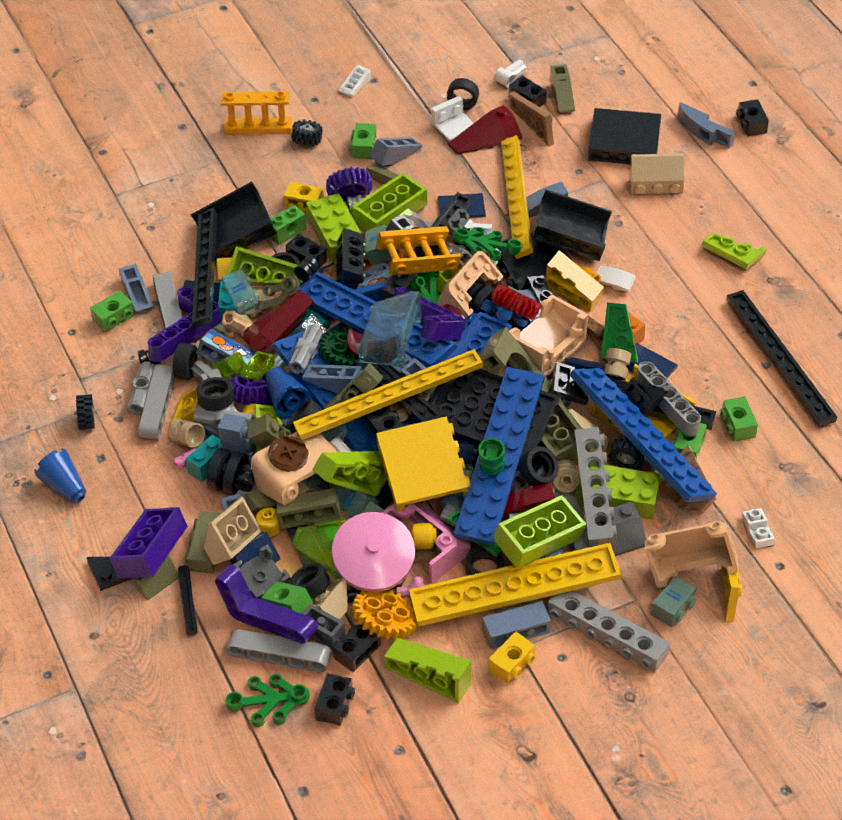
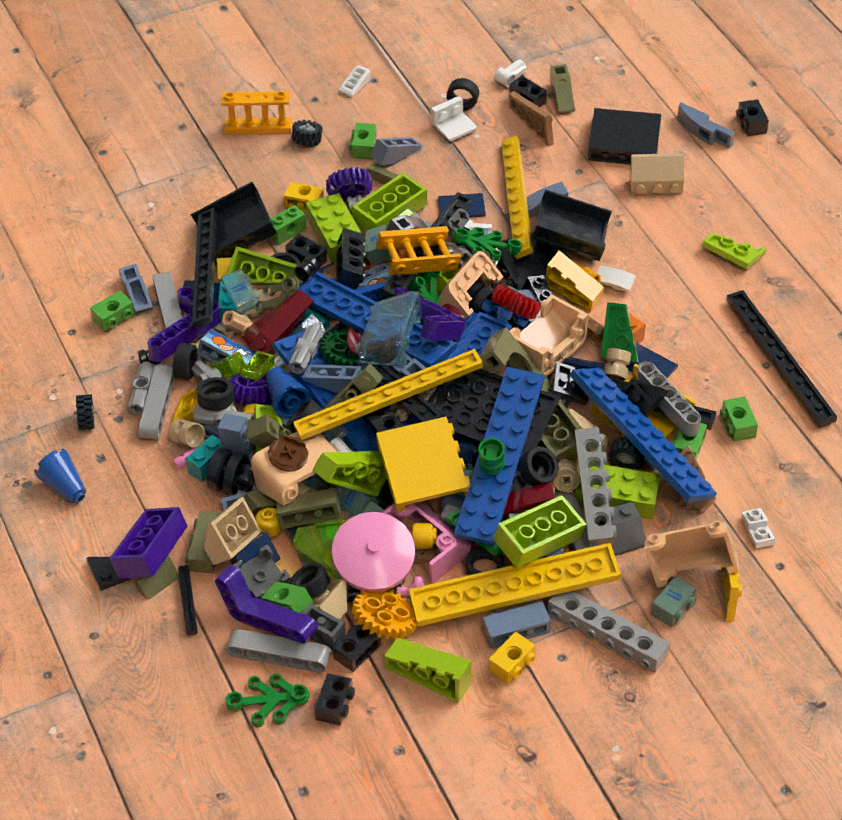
(487, 131): dark red wedge -> none

